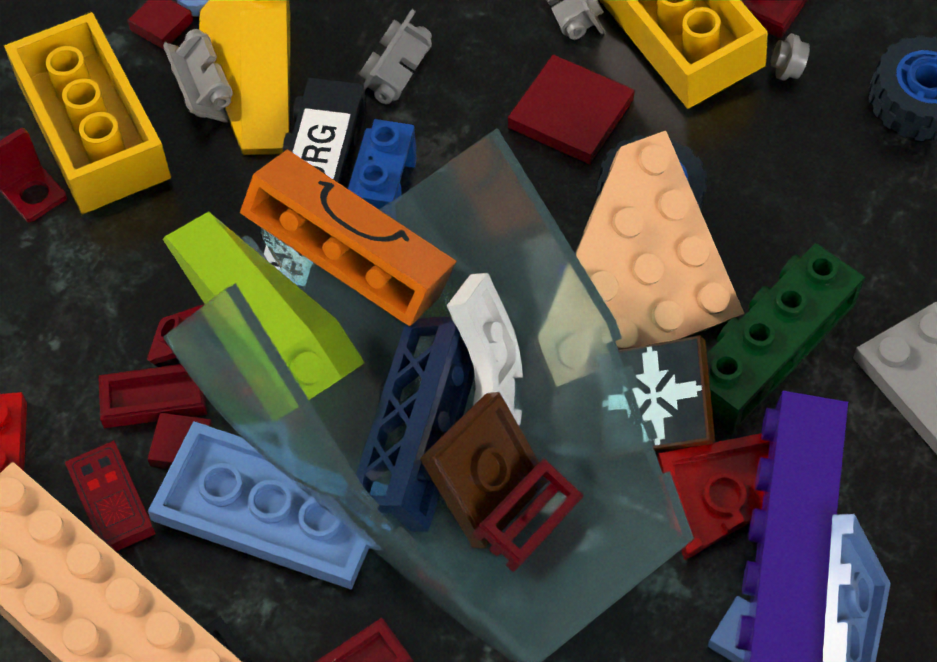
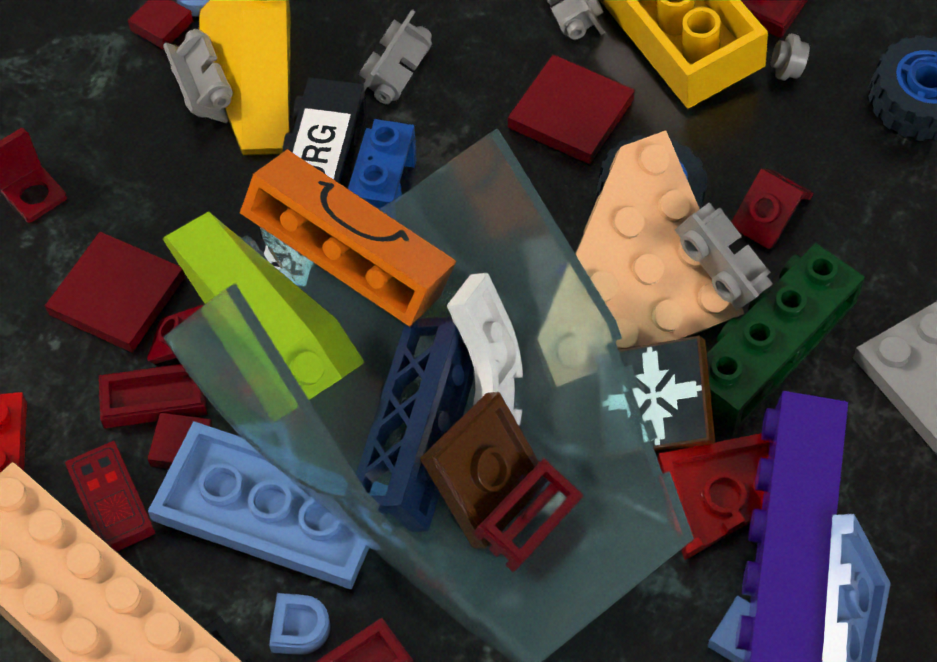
(88, 113): yellow brick -> none
(115, 291): none -> dark red tile
(298, 625): none -> medium blue tile
(706, 240): none -> light grey hinge
(768, 207): none -> dark red bracket

